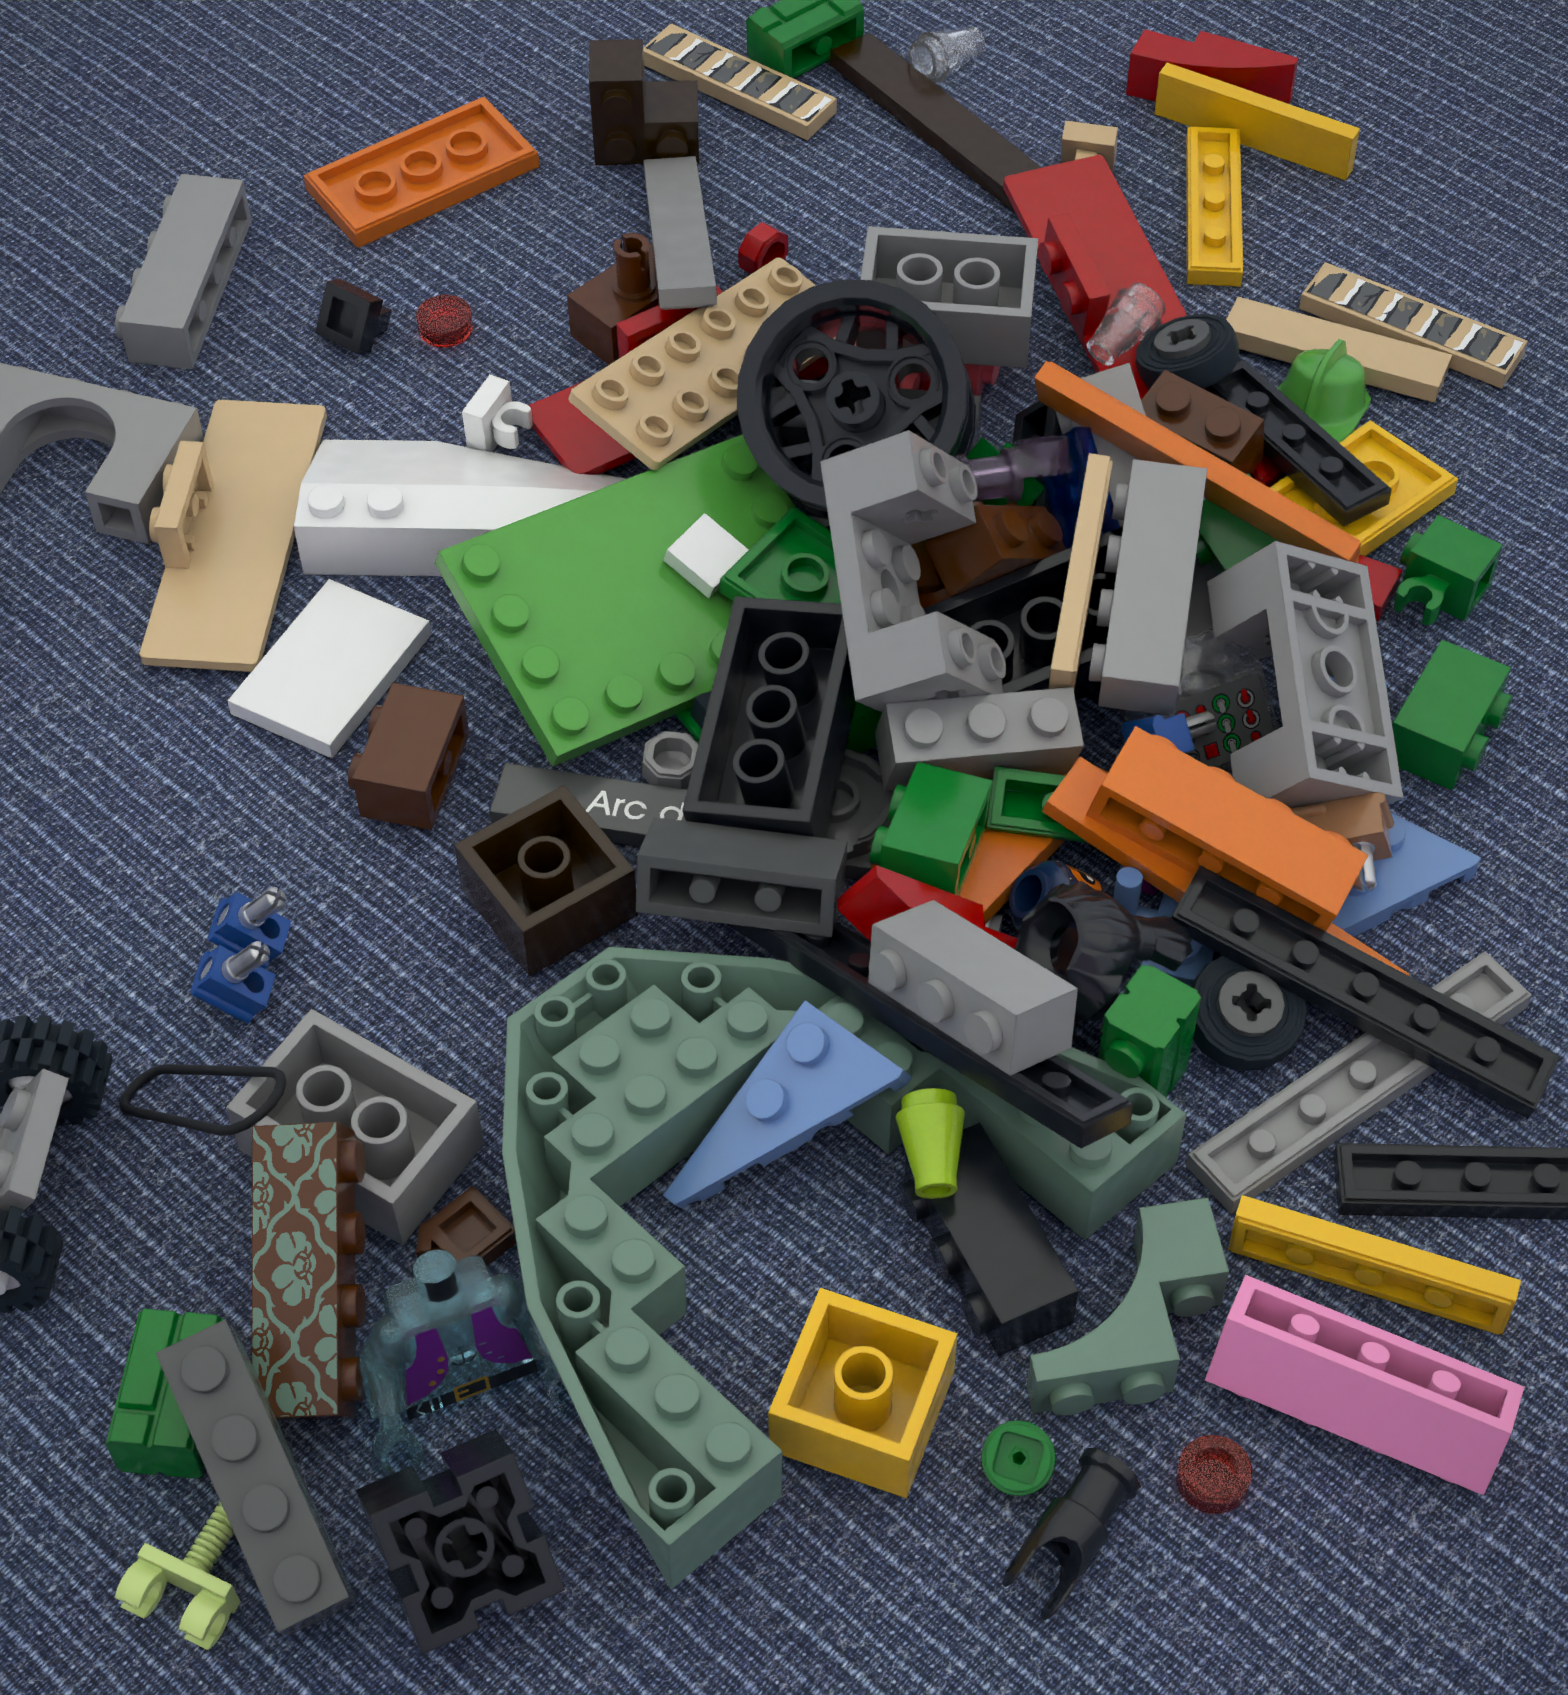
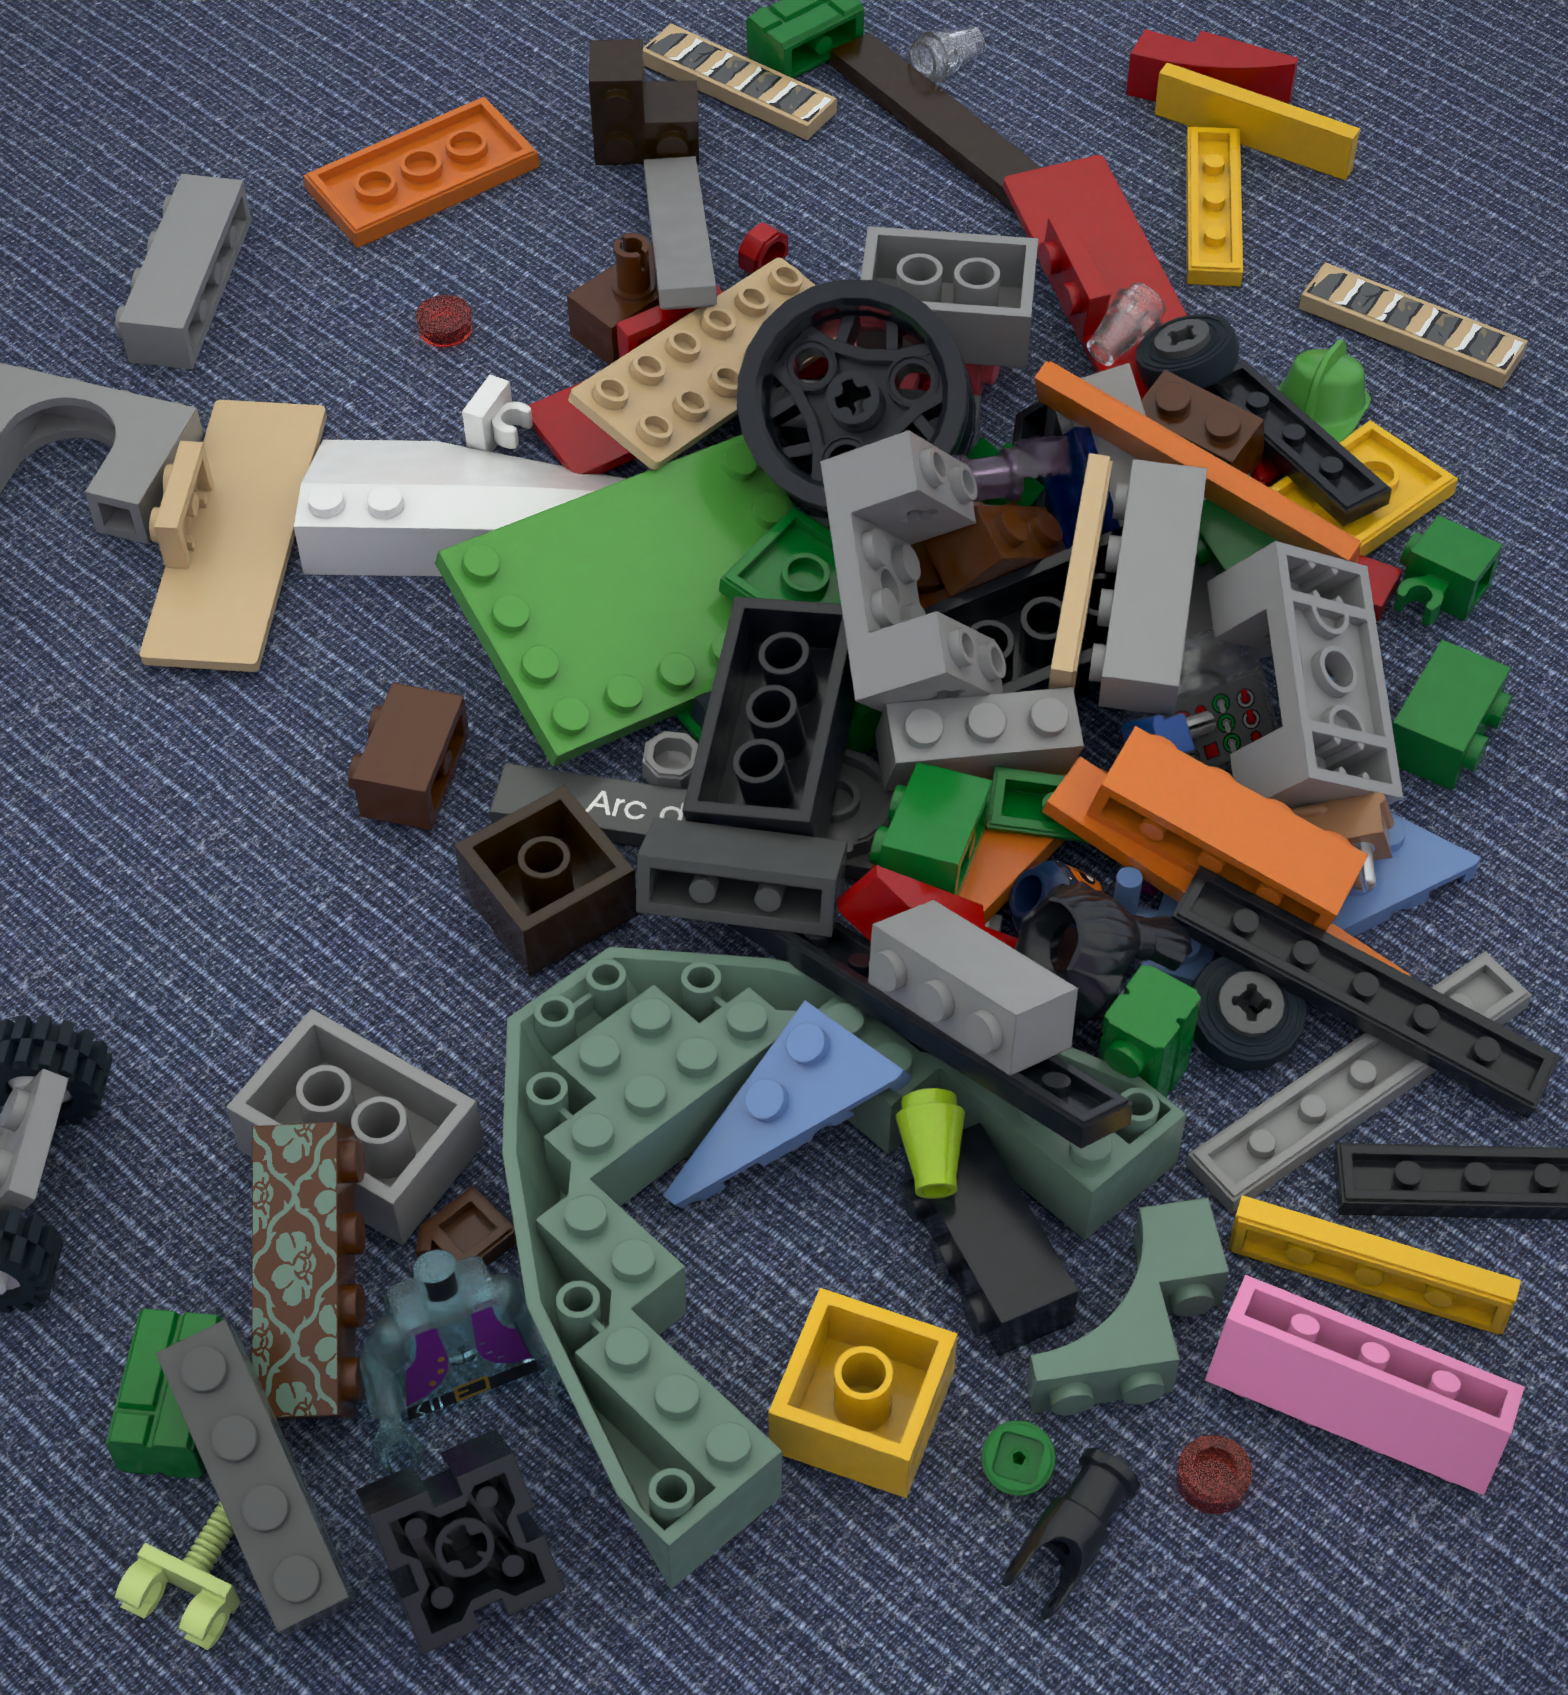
(213, 1070): black piece -> none
(245, 941): blue piece -> none
(329, 668): white tile -> none
(351, 316): black tile -> none
(704, 554): white tile -> none
(1088, 140): tan tile -> none
(1386, 361): tan tile -> none

